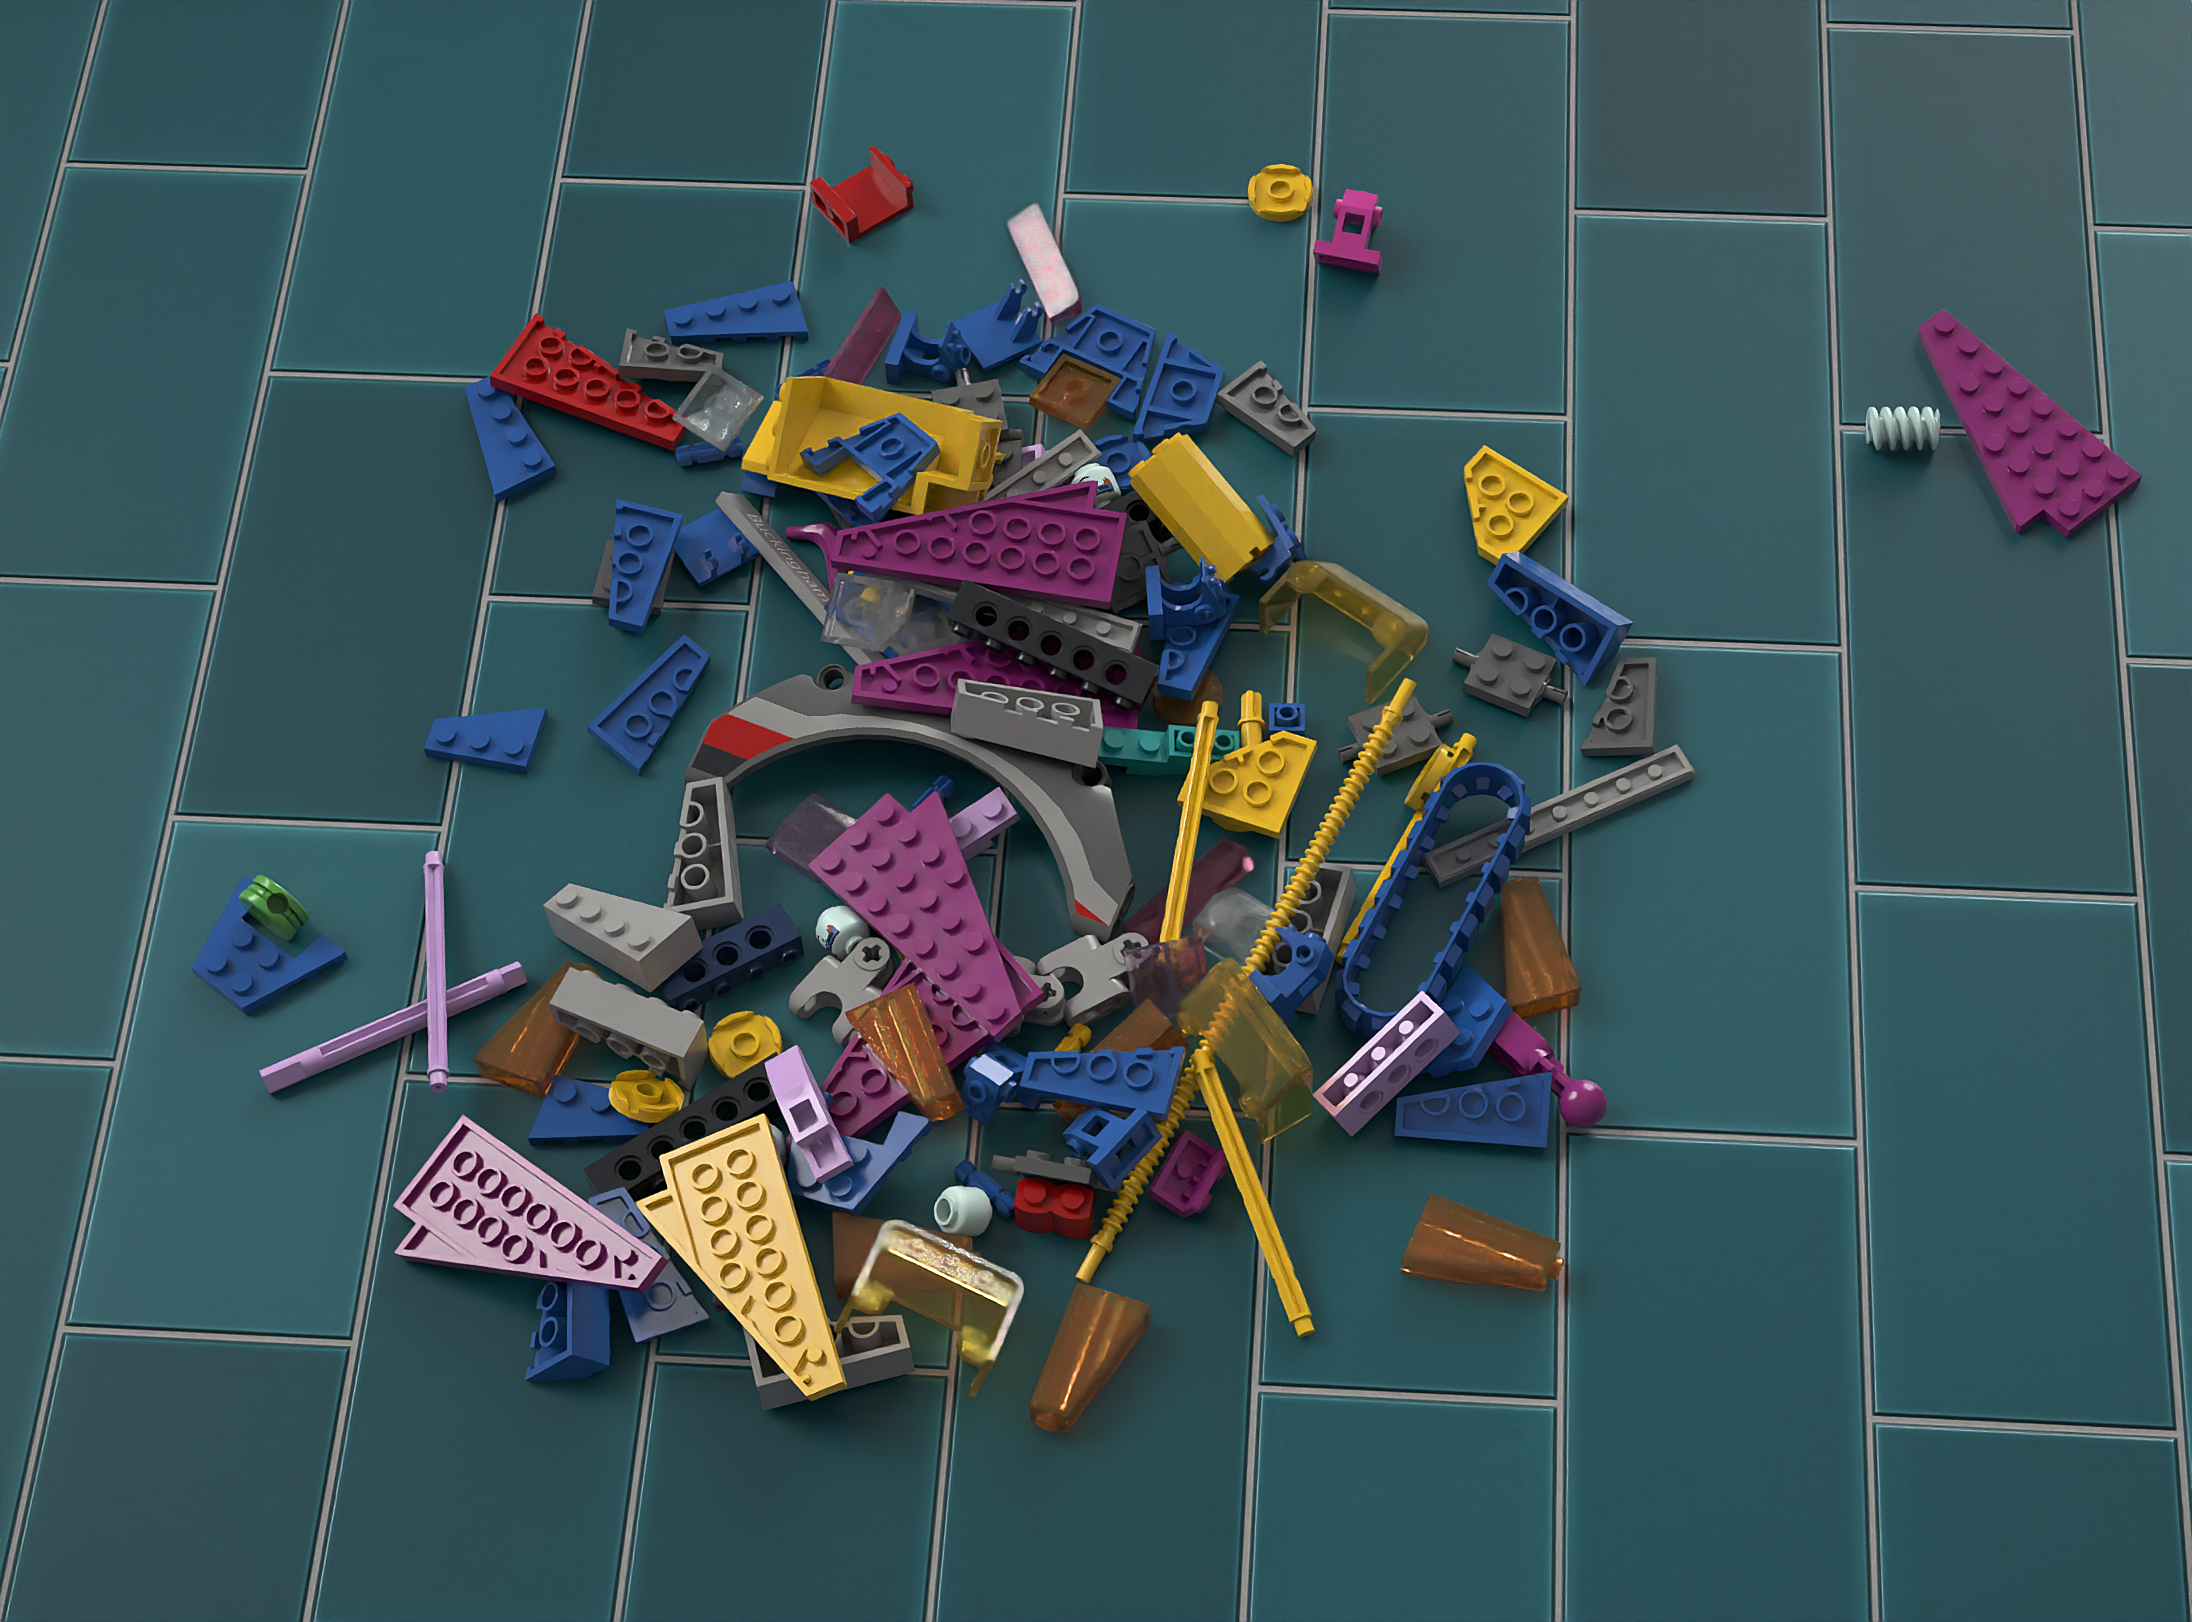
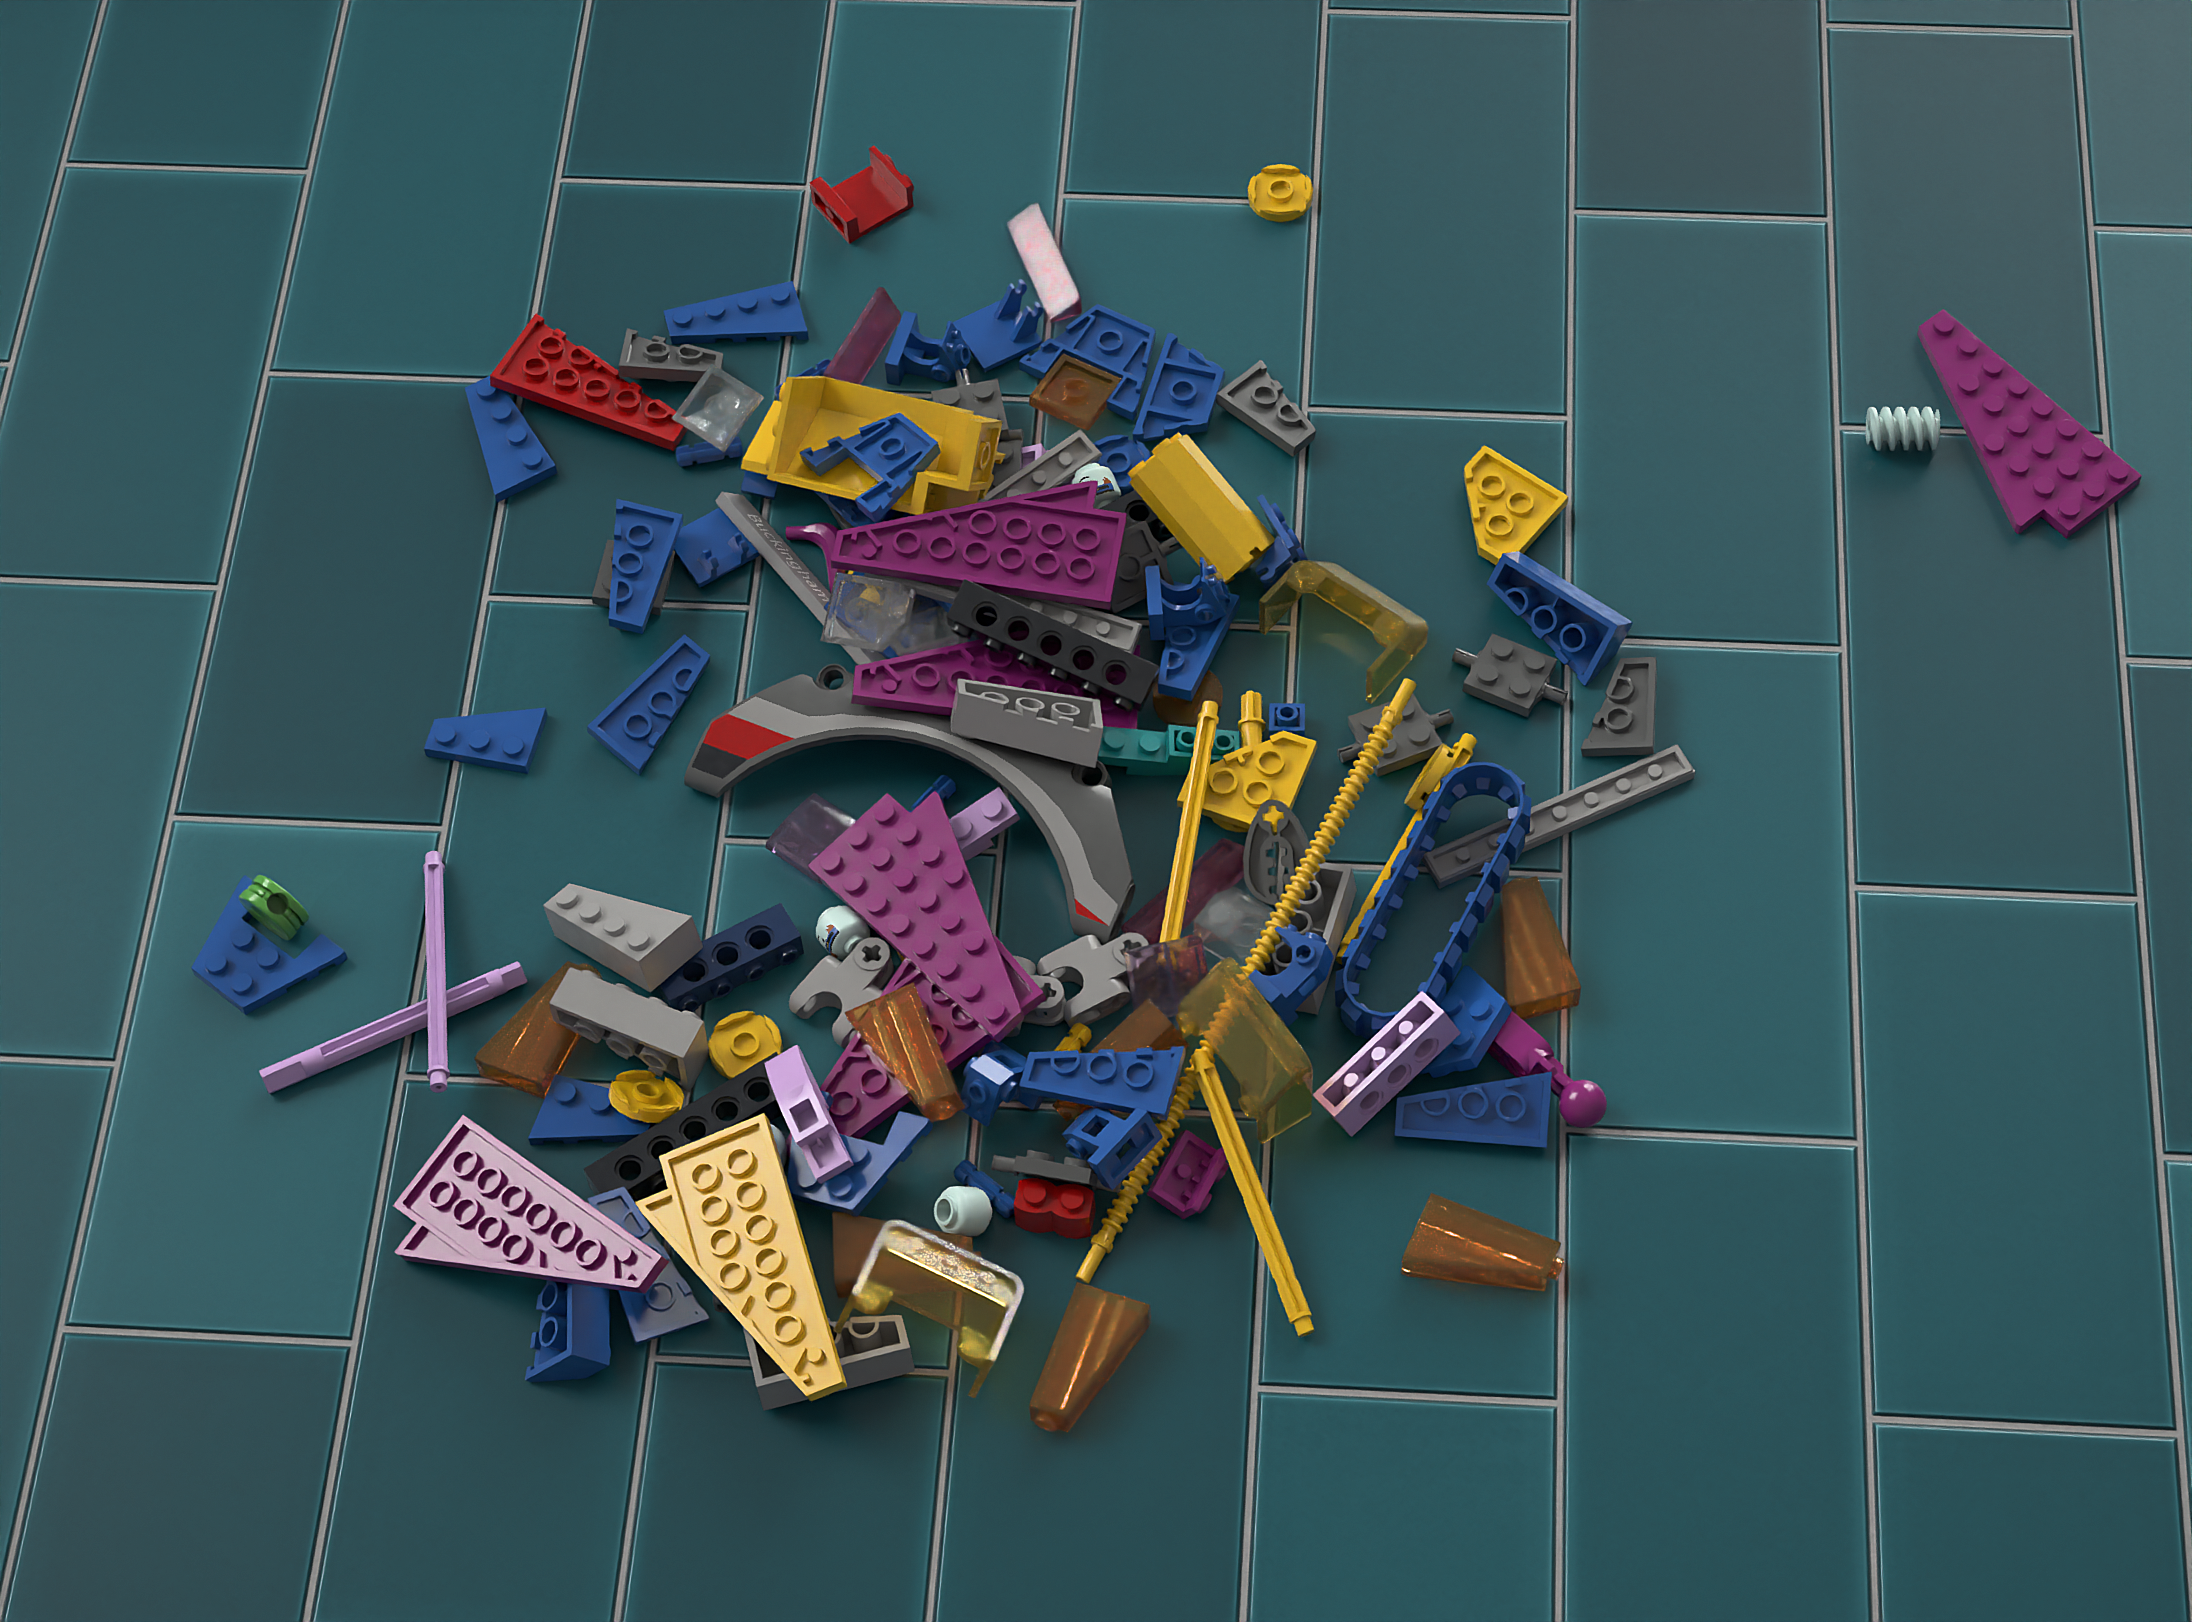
(706, 858): light grey wedge -> none
(1261, 839): none -> dark grey piece
(1347, 248): dark pink tile -> none

